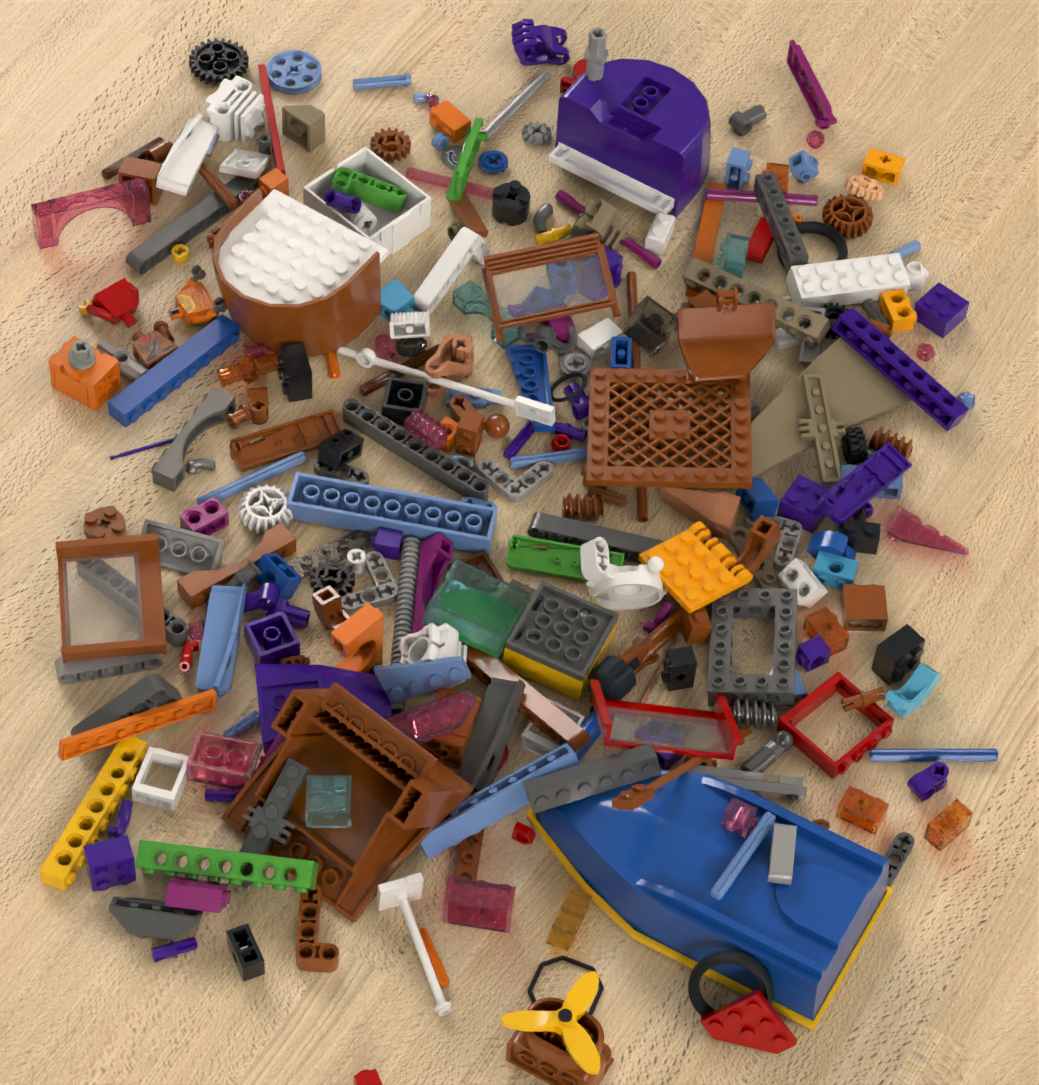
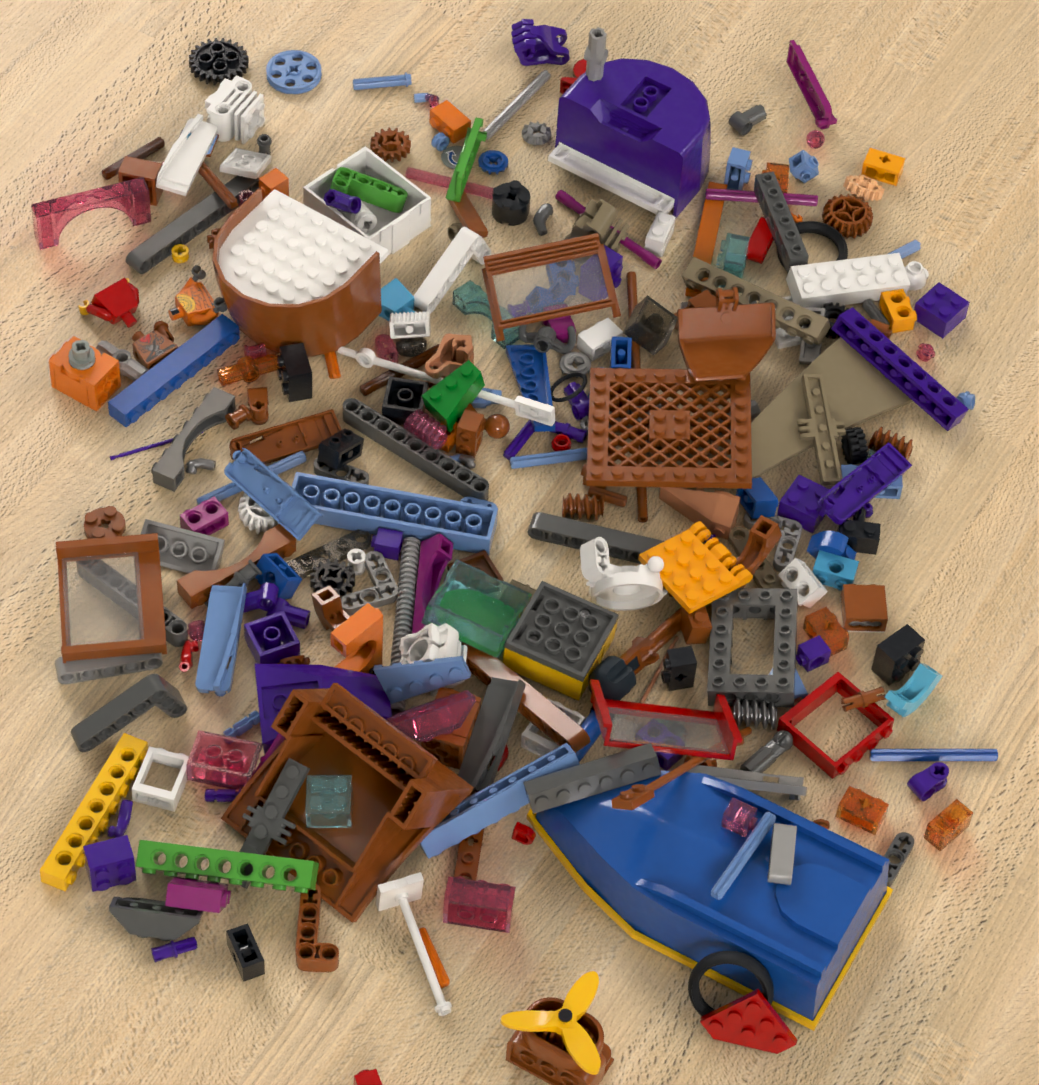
(136, 725): orange tile -> none
(159, 152): dark orange brick -> none
(270, 118): red tile -> none
(272, 493): none -> medium blue piece
(304, 125): dark tan slope -> none
(453, 394): none -> green wedge
(514, 484): light grey beam -> none
(552, 235): yellow pin -> none
(556, 560): bright green piece -> none
(568, 919): clear yellow beam -> none
(570, 960): black piece -> none
(660, 617): magenta arm -> none
(909, 529): clear pink wedge -> none

